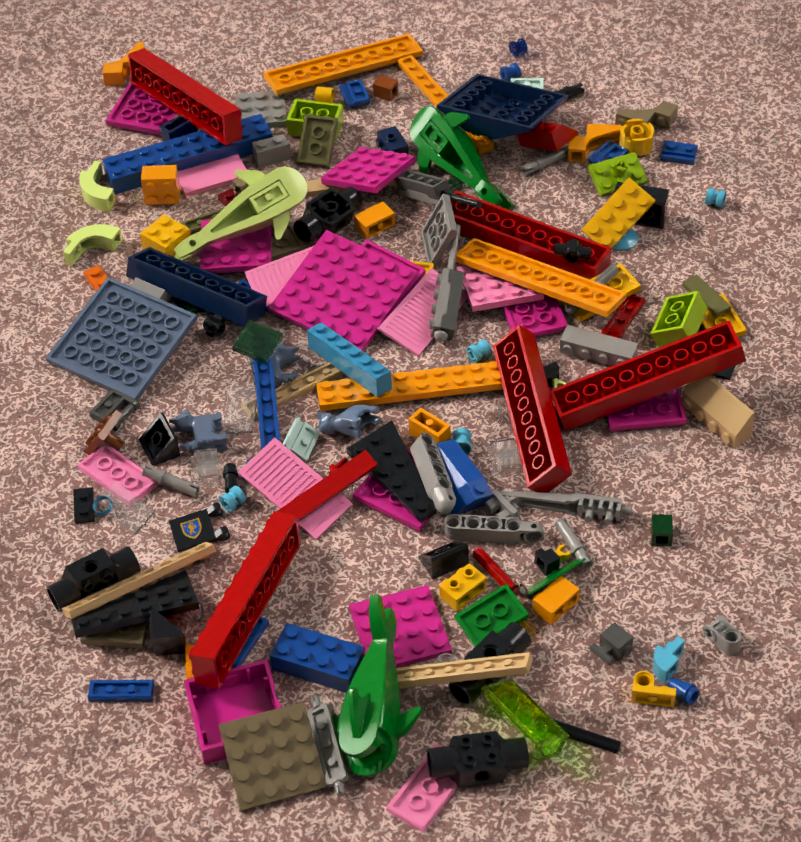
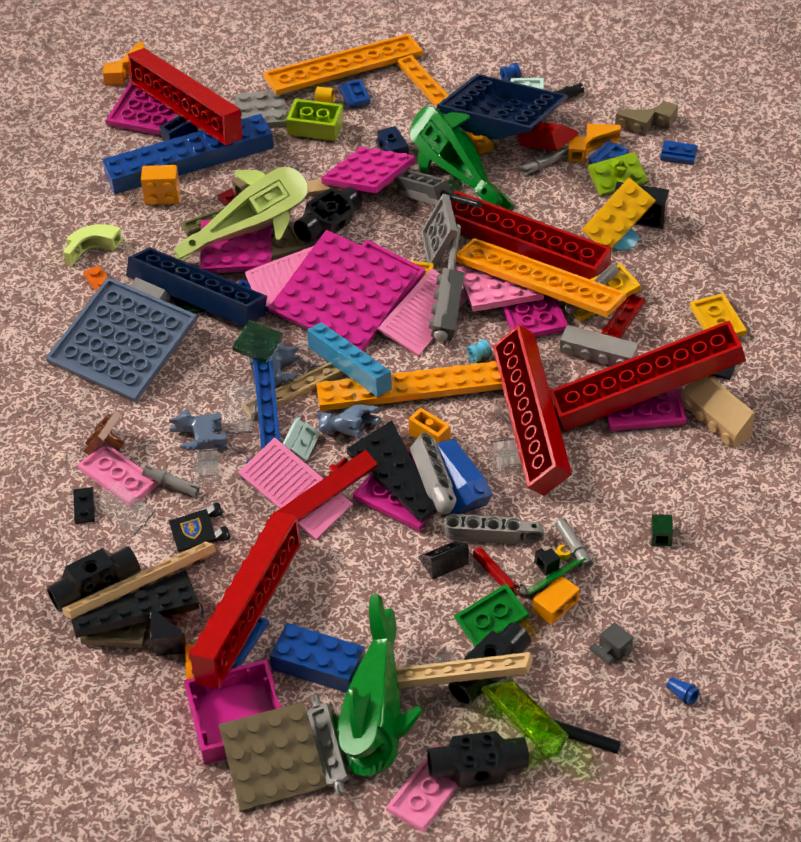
(94, 194): yellowish green arch -> none
(97, 500): dark azure axle -> none
(114, 401): dark grey plate -> none
(120, 690): blue tile -> none
(160, 441): black slope -> none
(164, 235): yellow brick -> none
(209, 175): bright pink tile -> none
(214, 325): black gear -> none
(230, 475): black pin -> none
(232, 499): medium azure wheel -> none
(271, 150): light grey brick -> none
(317, 140): olive tile -> none
(374, 220): light orange brick -> none
(385, 88): dark orange brick -> none
(418, 623): dark pink plate -> none
(462, 587): yellow brick -> none
(463, 438): medium azure wheel -> none
(505, 505): light grey hips -> none
(518, 47): clear blue wheel -> none
(552, 375): black piece -> none
(572, 250): black axle -> none
(574, 504): light grey piece -> none
(637, 136): yellow brick -> none
(649, 693): yellow plate -> none
(666, 659): medium azure brick -> none
(679, 318): lime brick -> none
(715, 197): medium azure wheel -> none
(716, 304): olive tile -> none
(723, 635): light grey piece -> none

